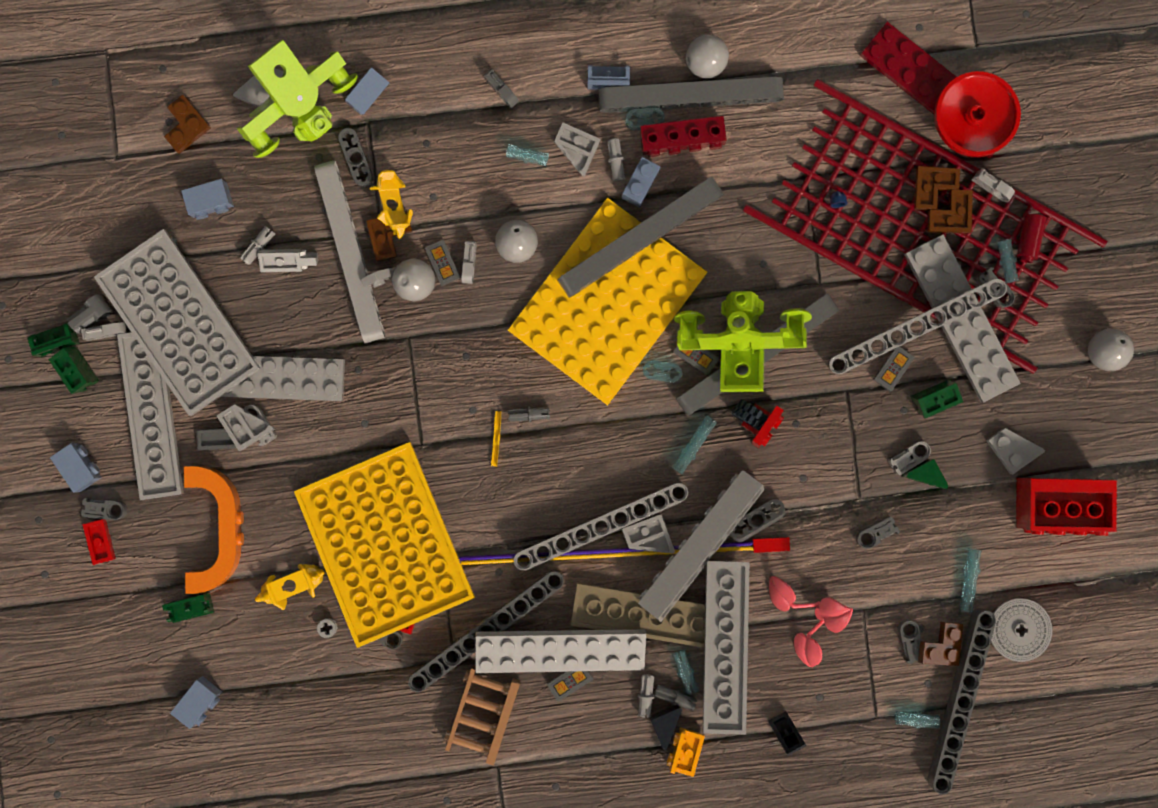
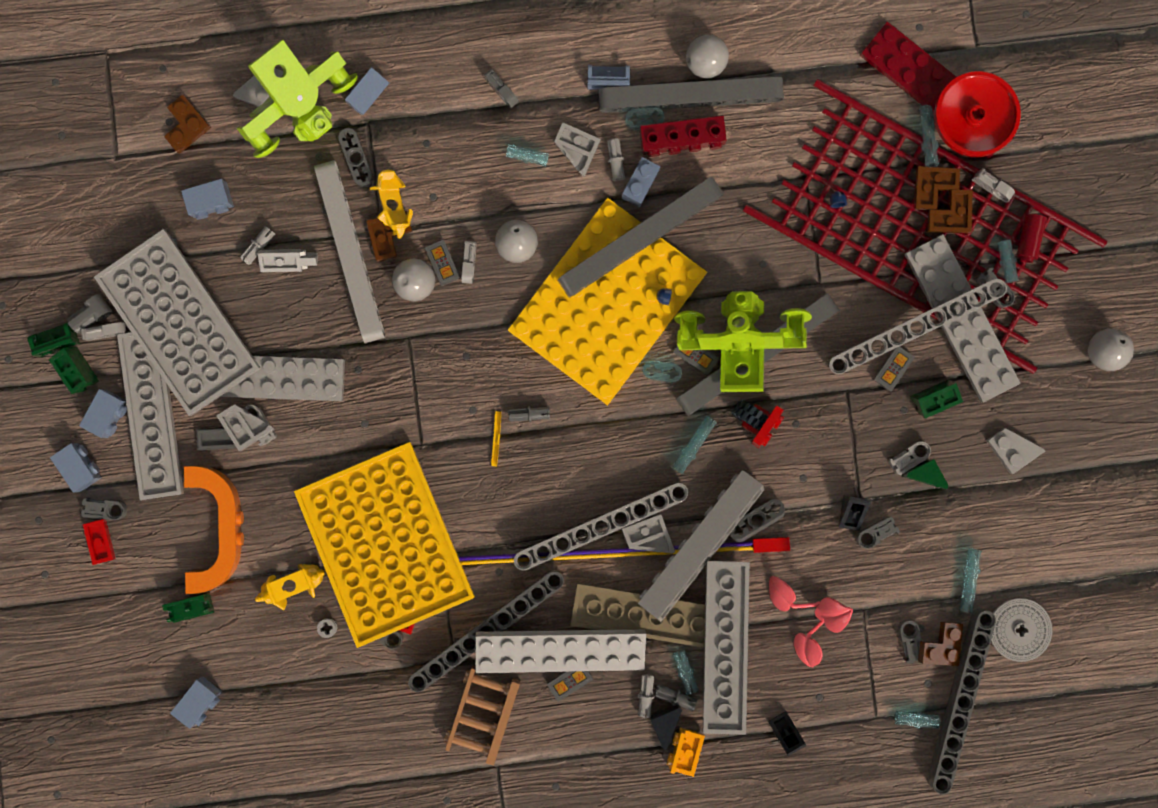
(104, 414): none -> sand blue brick
(377, 278): light grey plate -> none
(664, 296): none -> dark blue hinge
(853, 512): none -> black slope
(929, 143): none -> clear light blue pin
(1066, 506): red brick -> none

